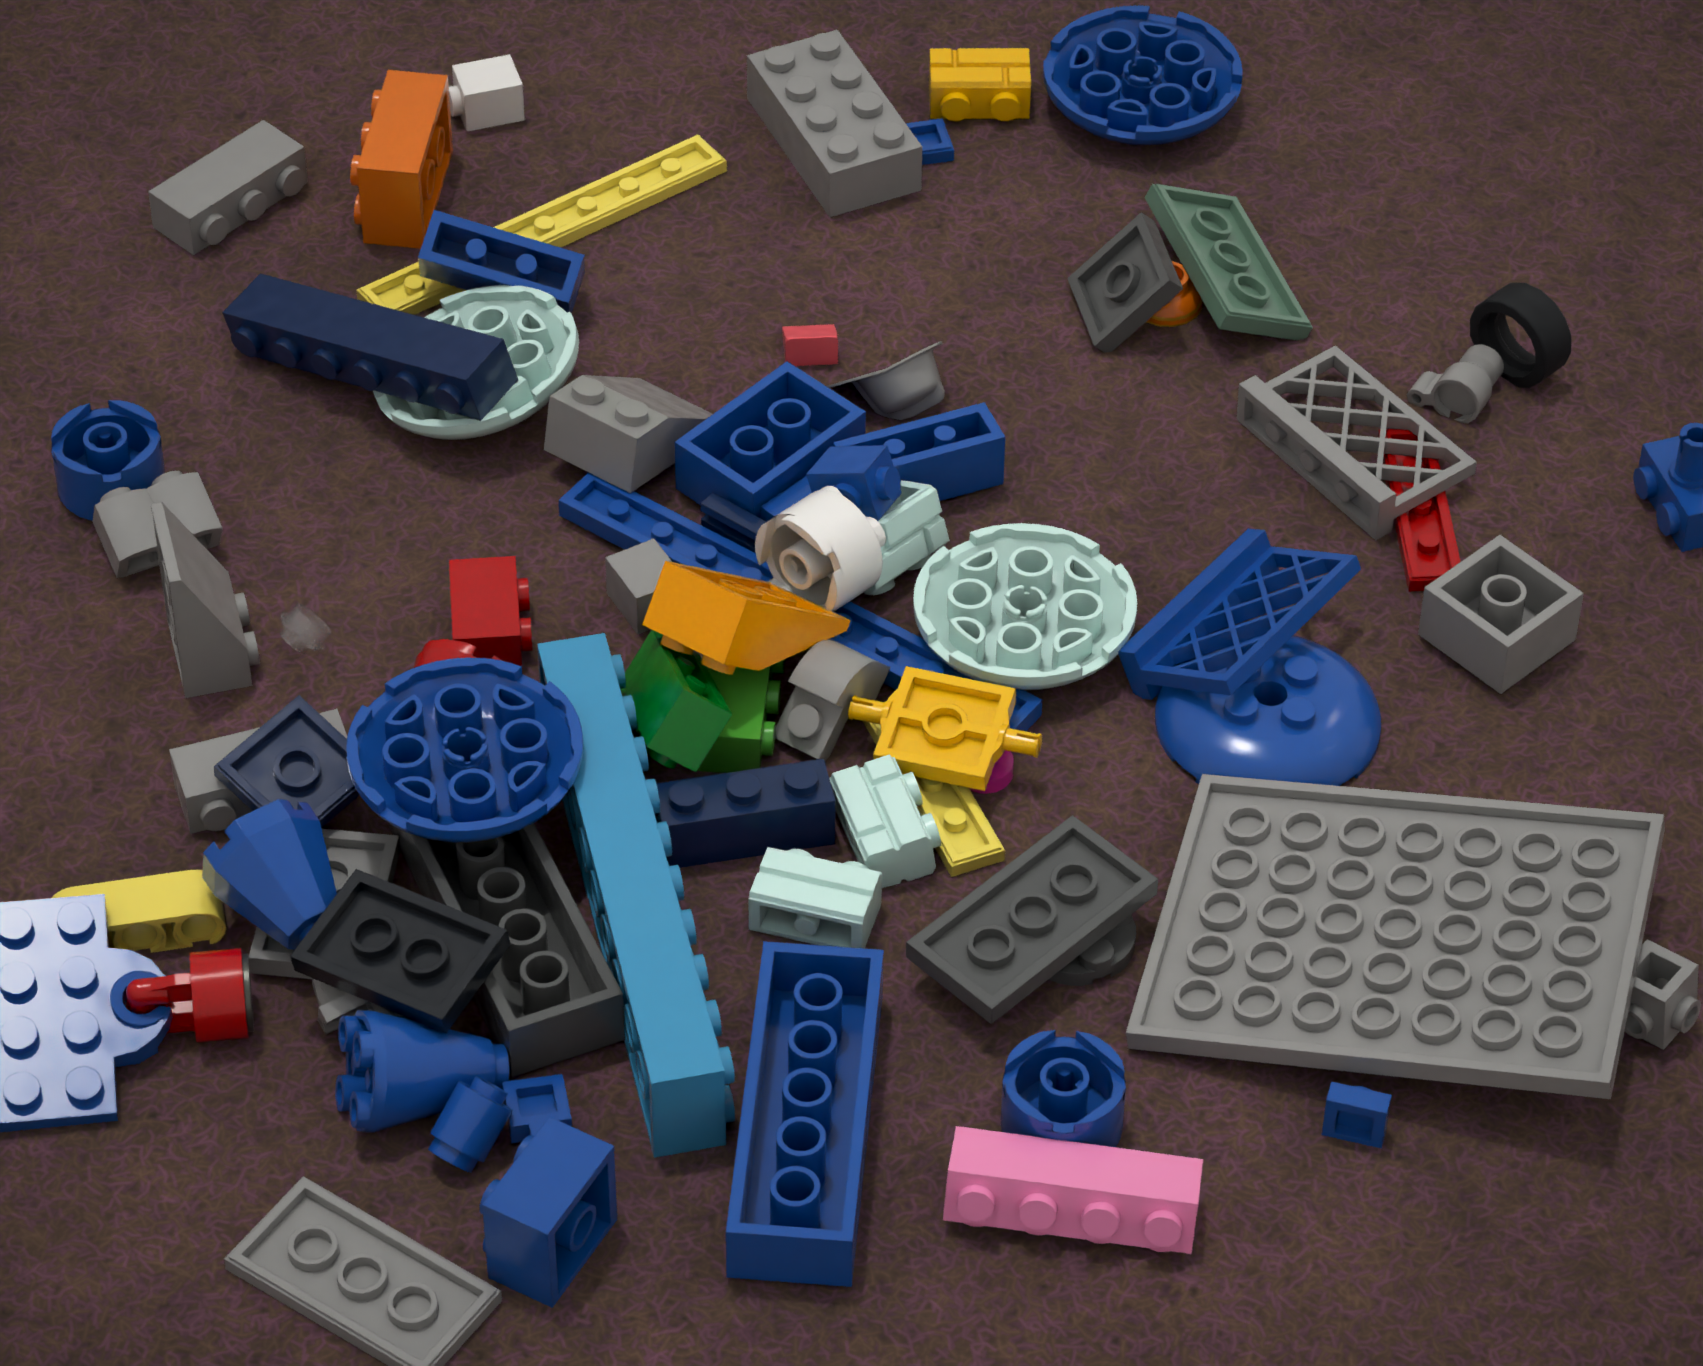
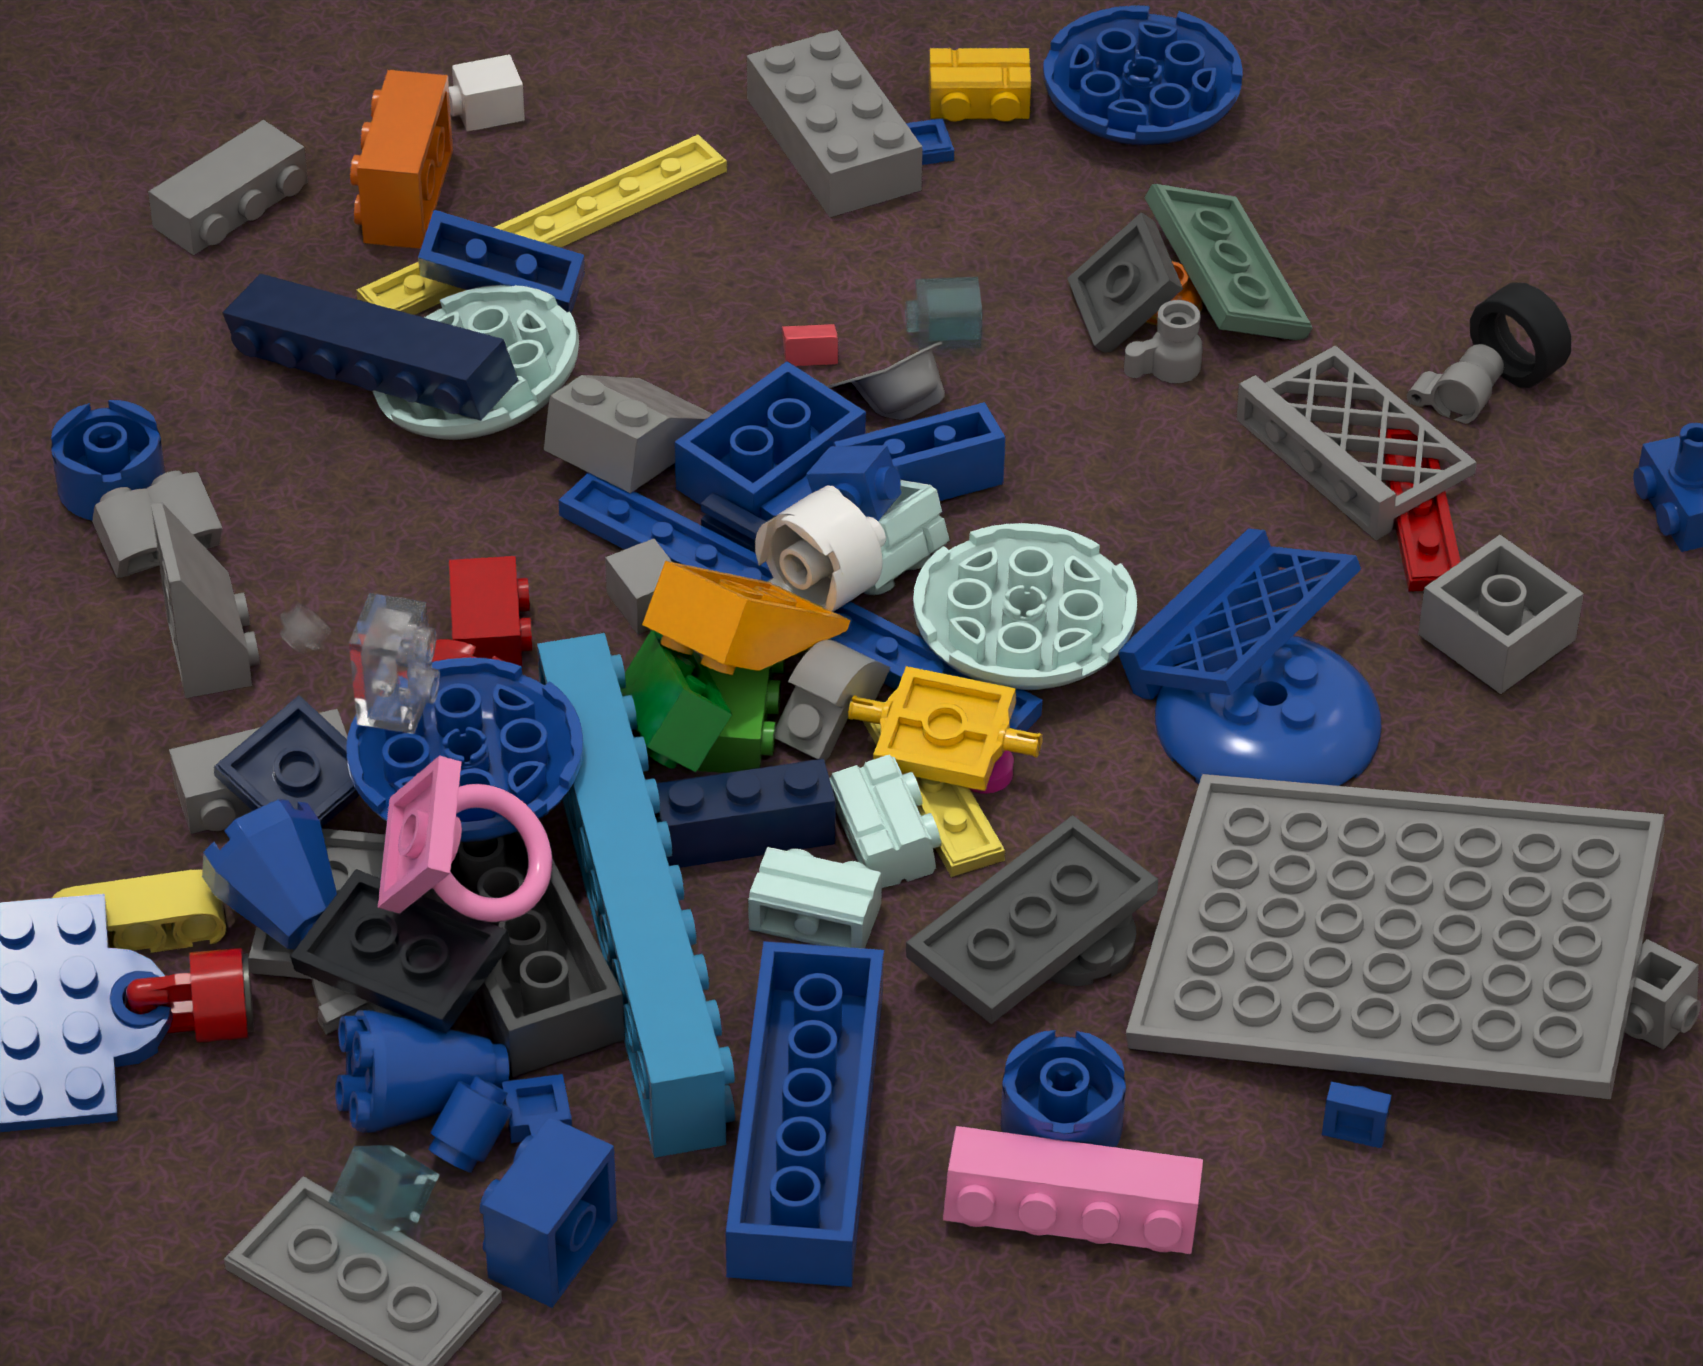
(383, 1188): none -> clear light blue brick
(393, 663): none -> clear brick
(427, 835): none -> bright pink tile
(946, 312): none -> clear light blue brick
(1174, 350): none -> light grey piece

